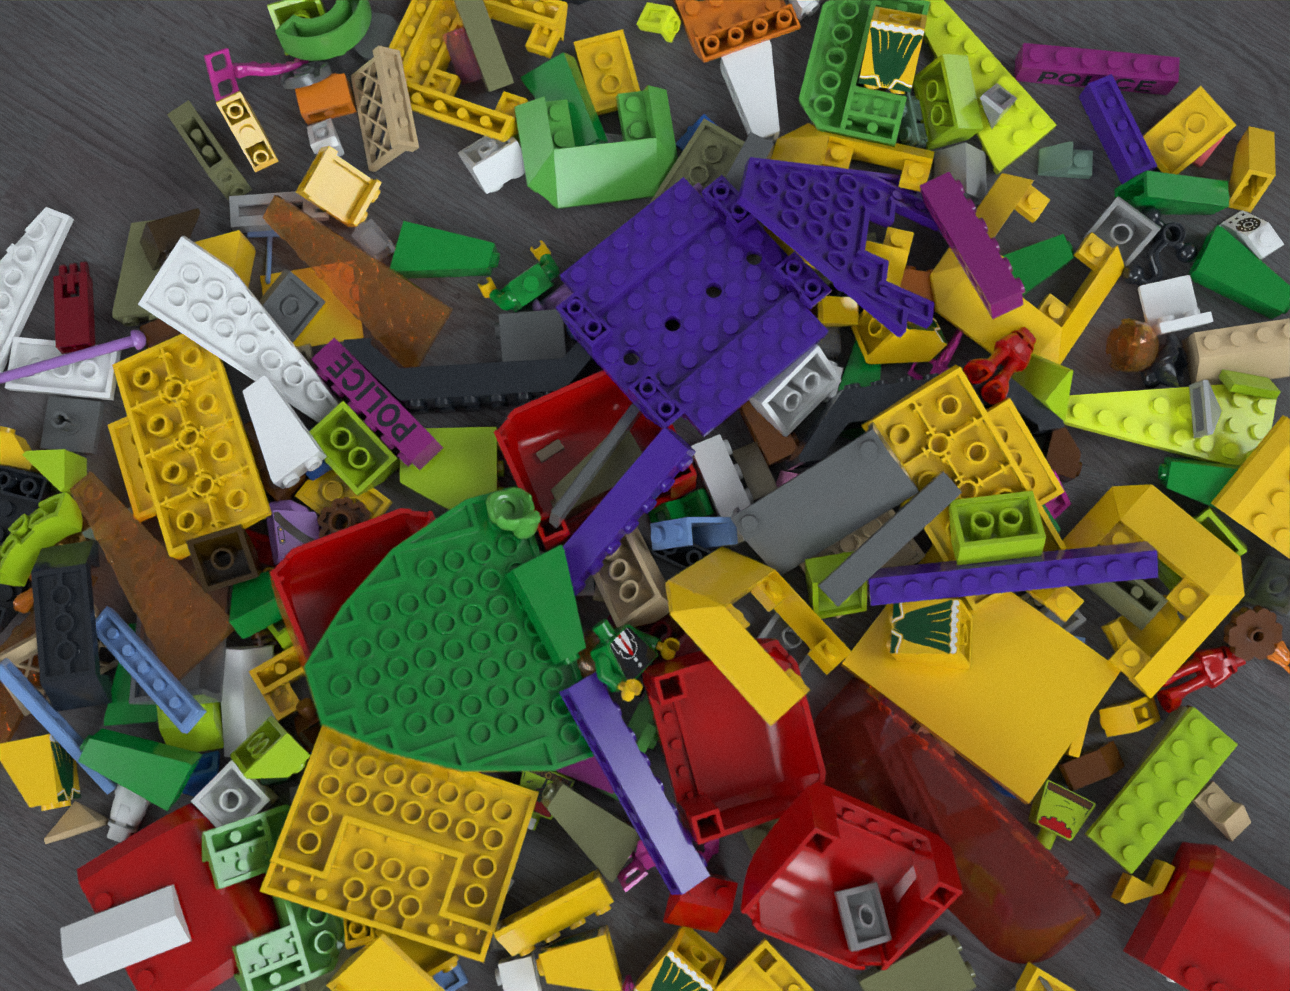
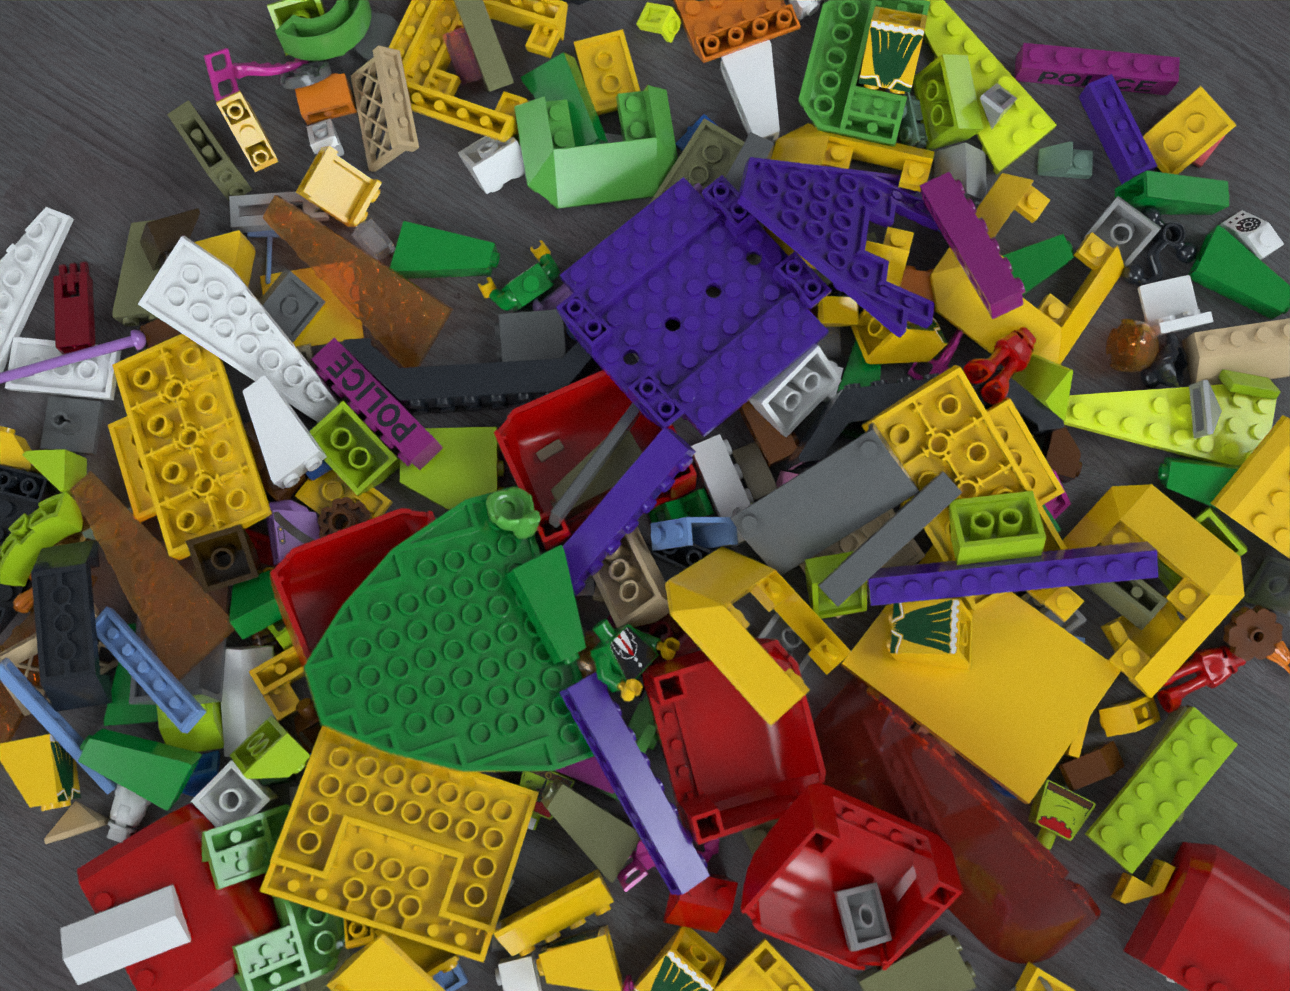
(1225, 814): tan slope -> none
(1252, 168): yellow slope -> none

